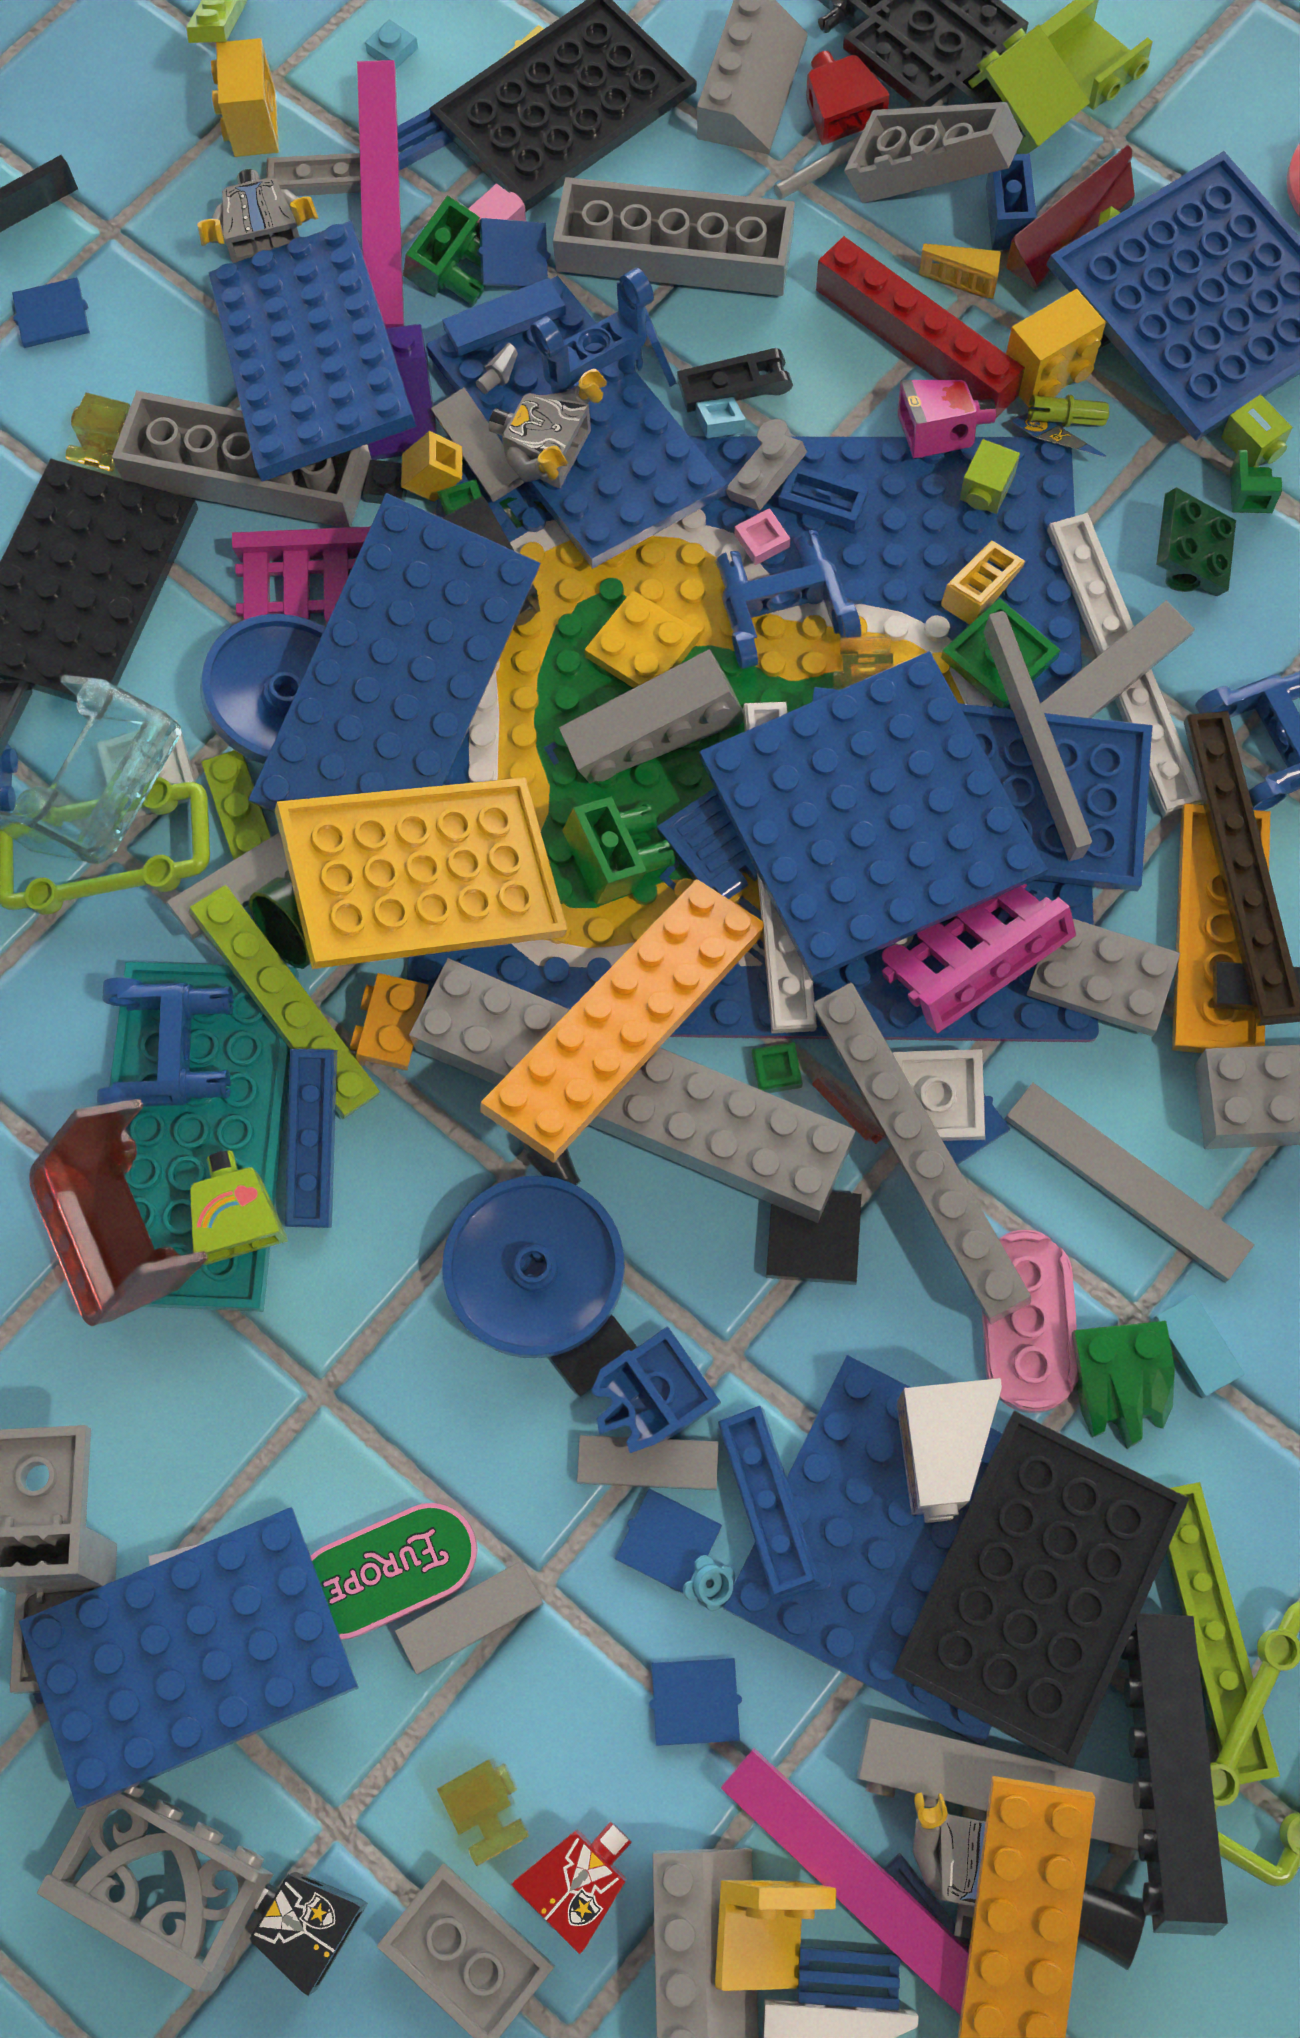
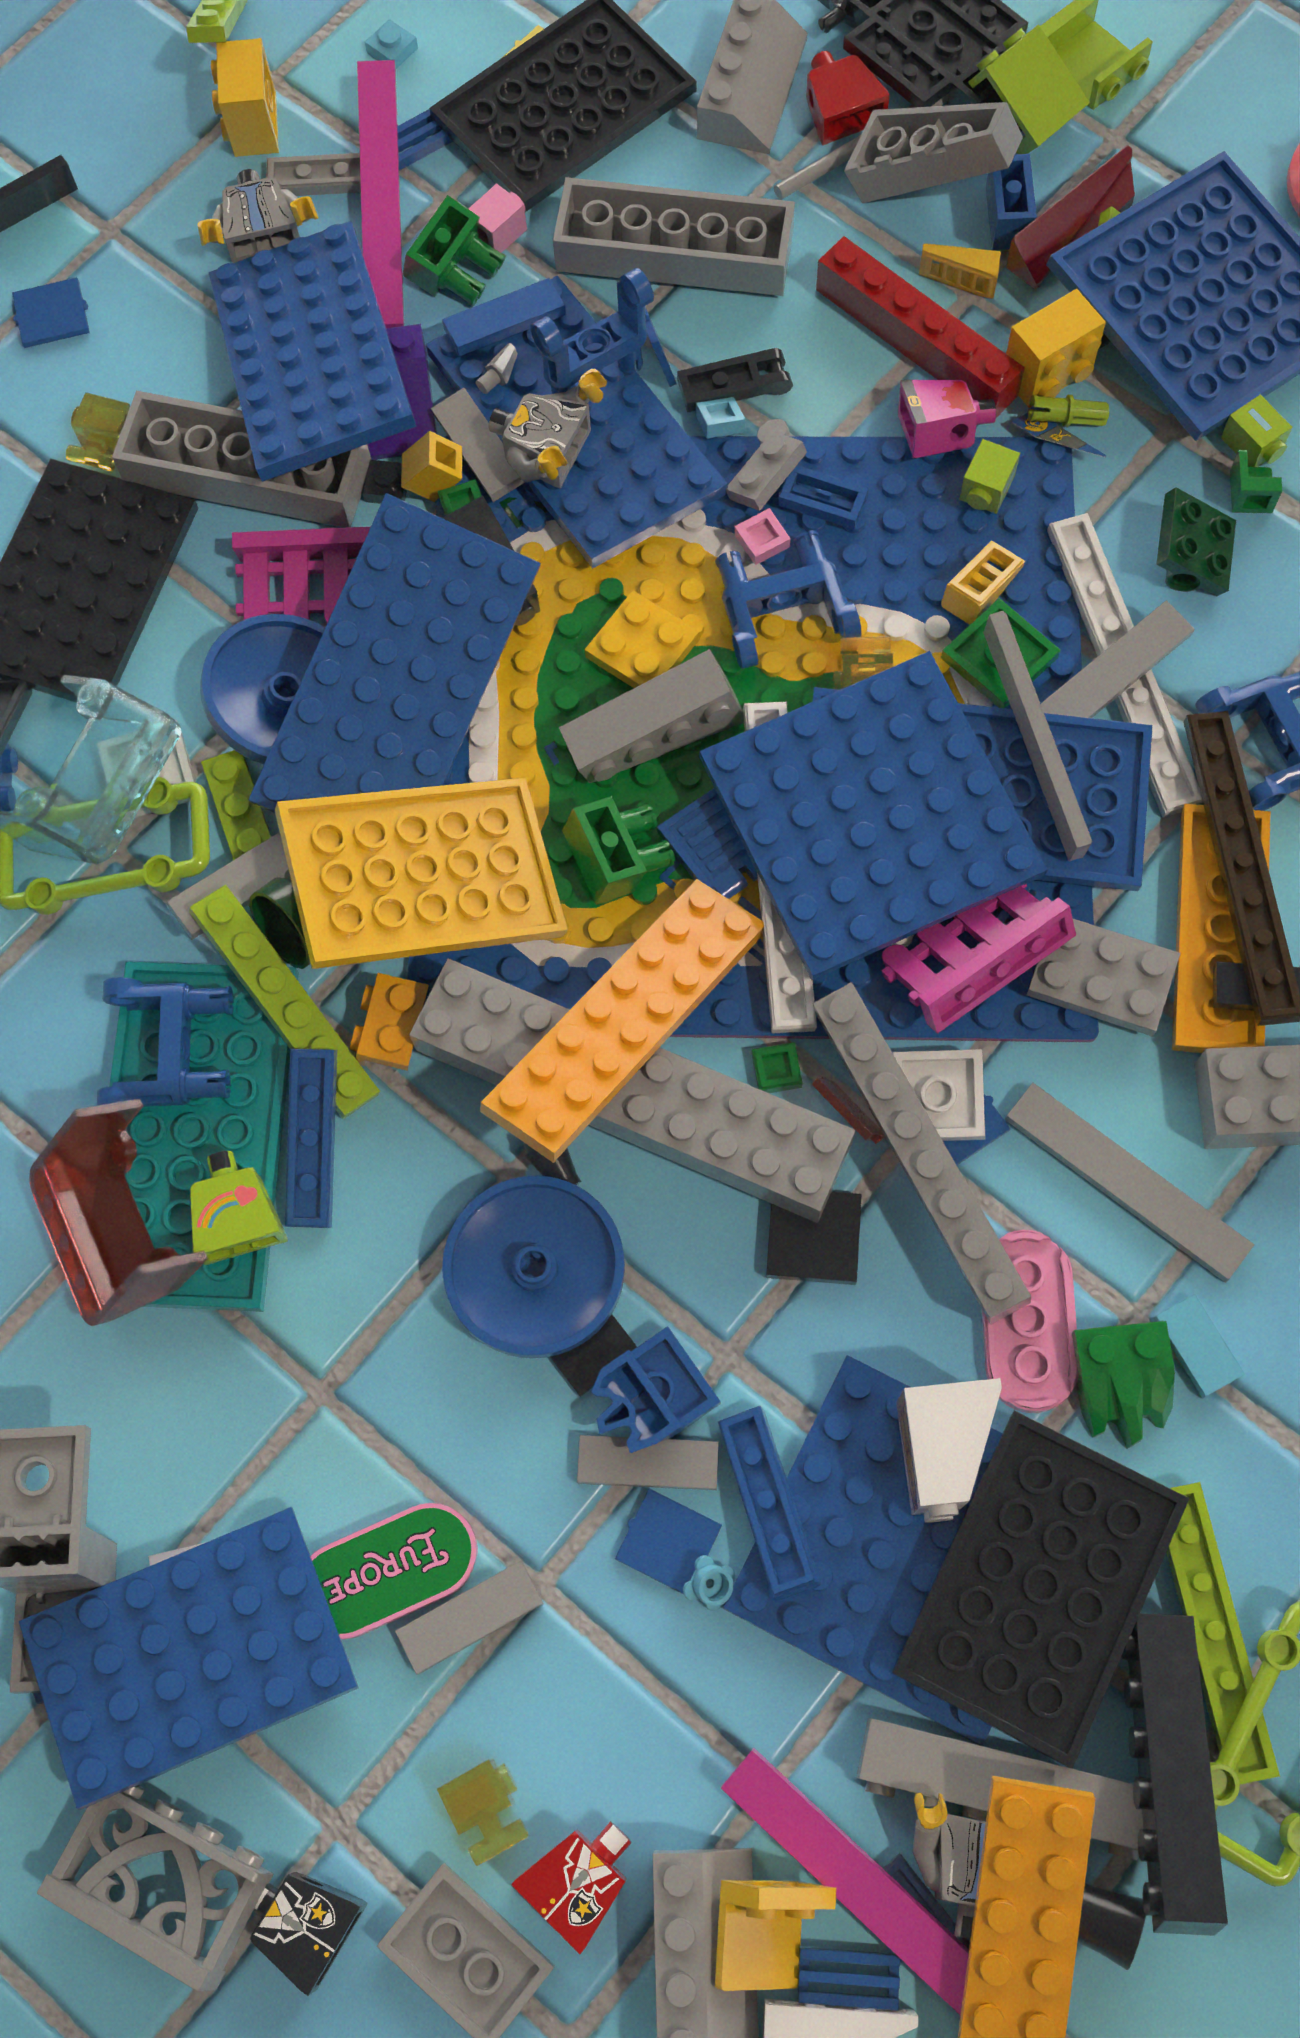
(512, 252): blue piece -> none
(695, 1702): blue piece -> none

